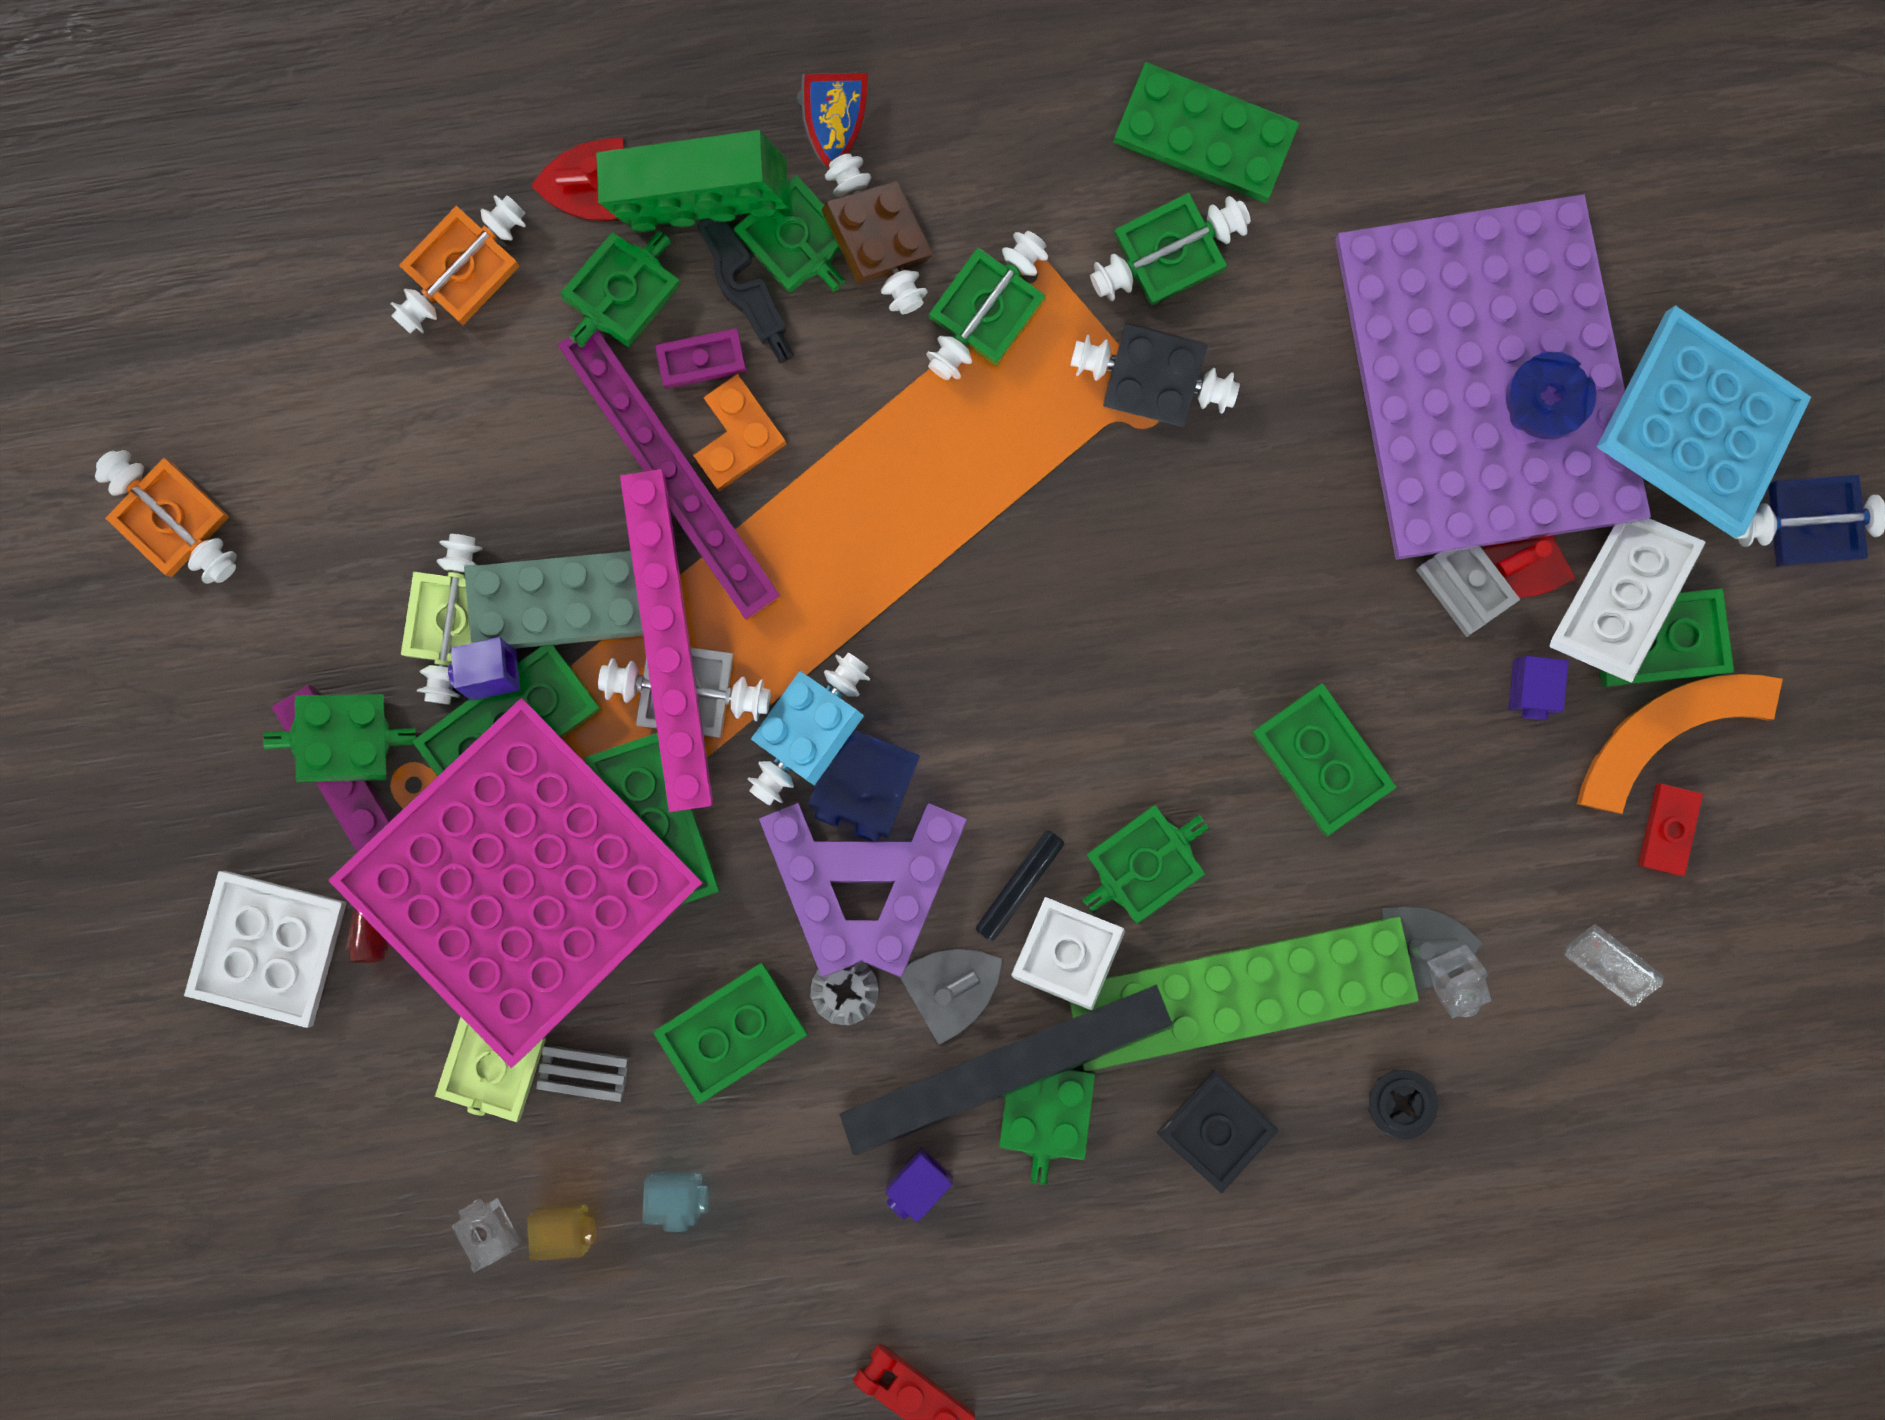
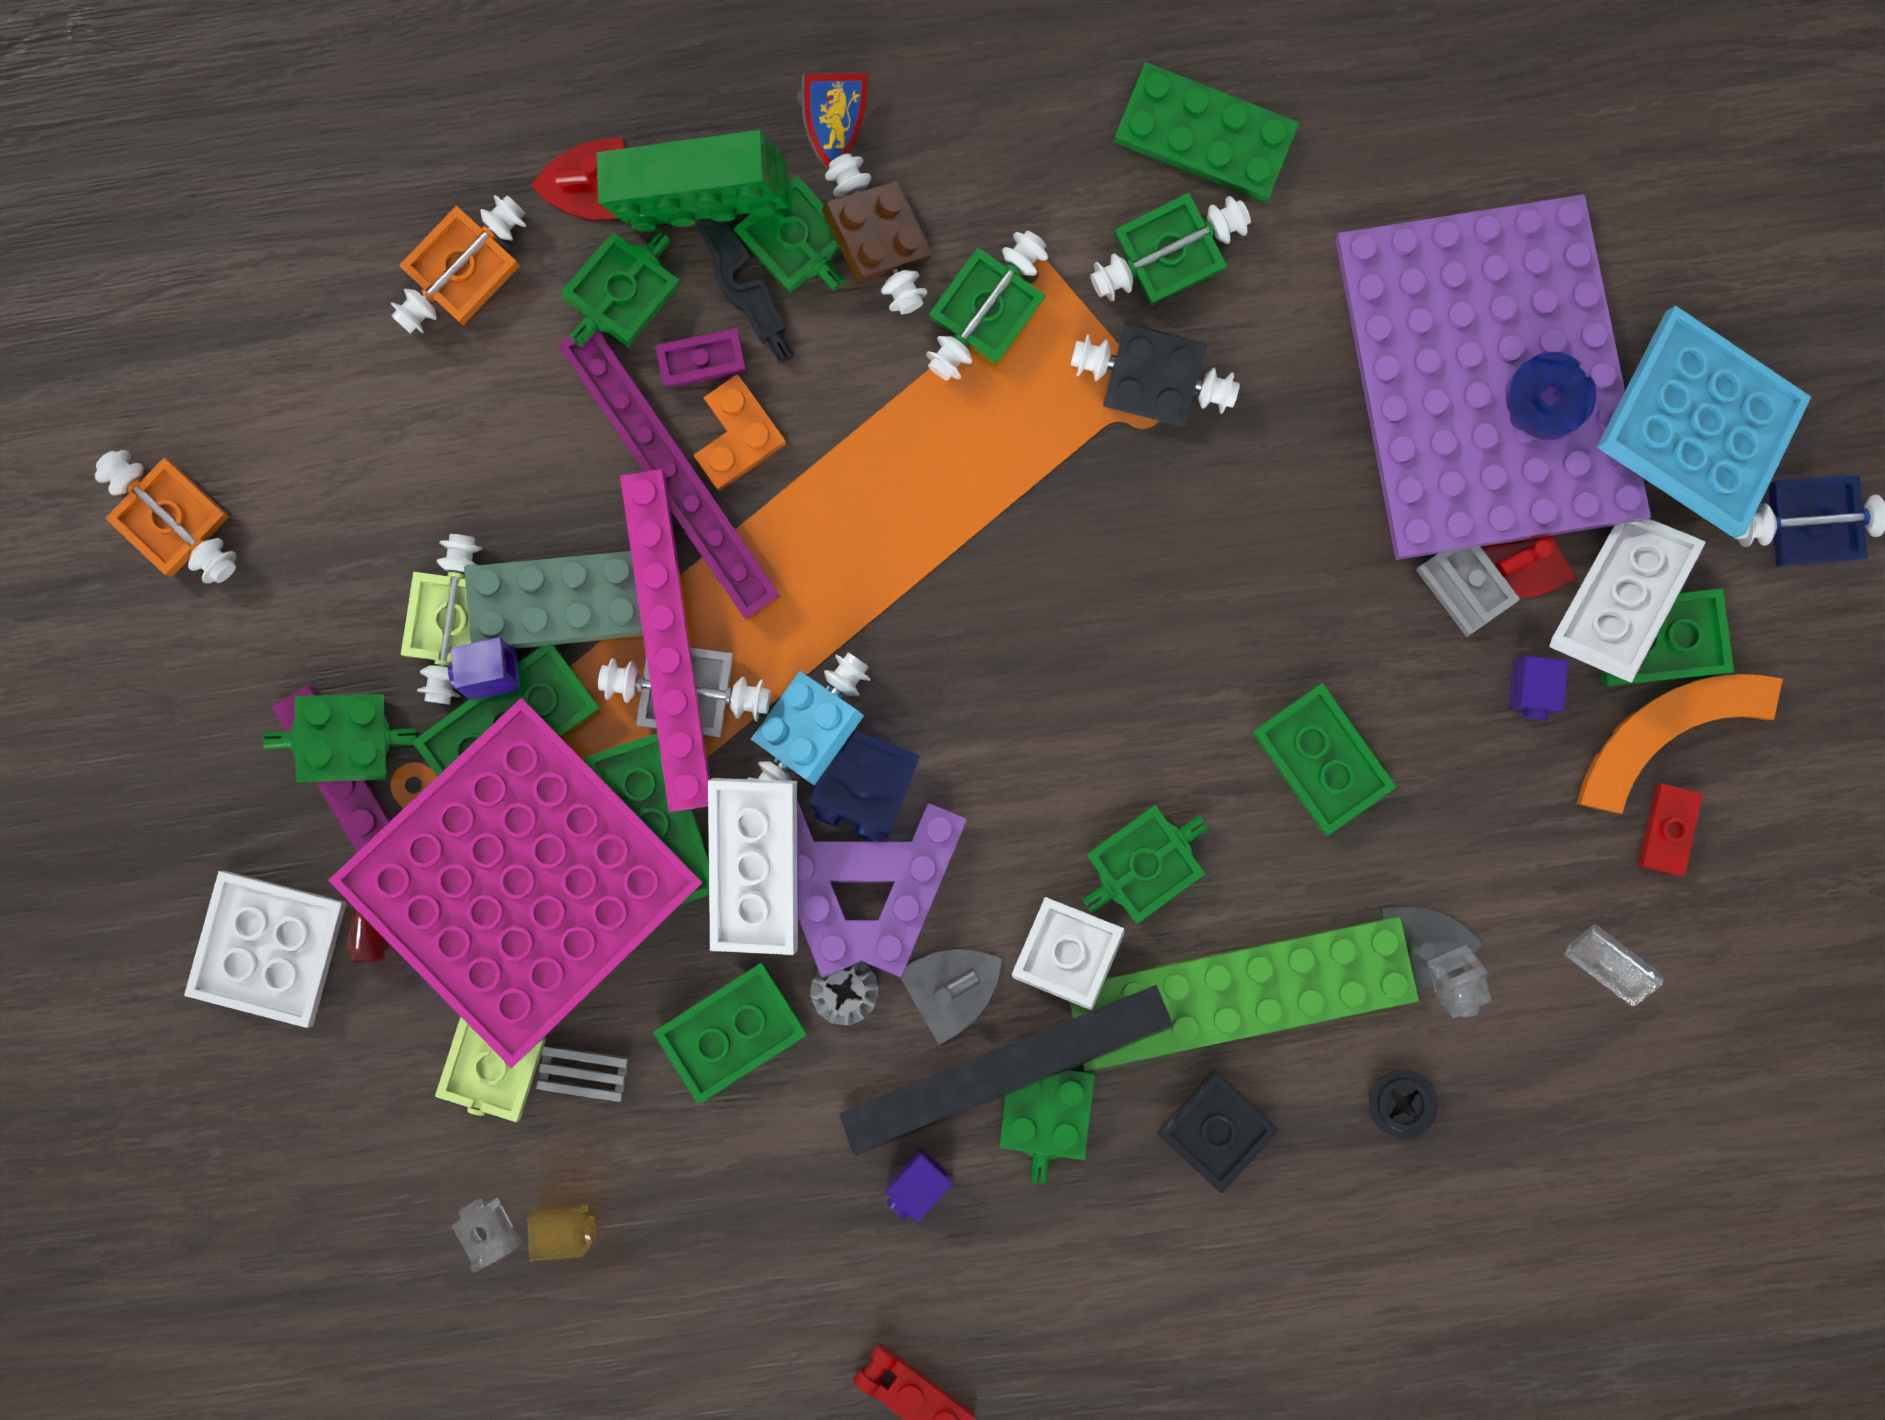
(674, 1200): clear light blue brick -> none
(753, 866): none -> white plate
(1019, 885): black axle -> none

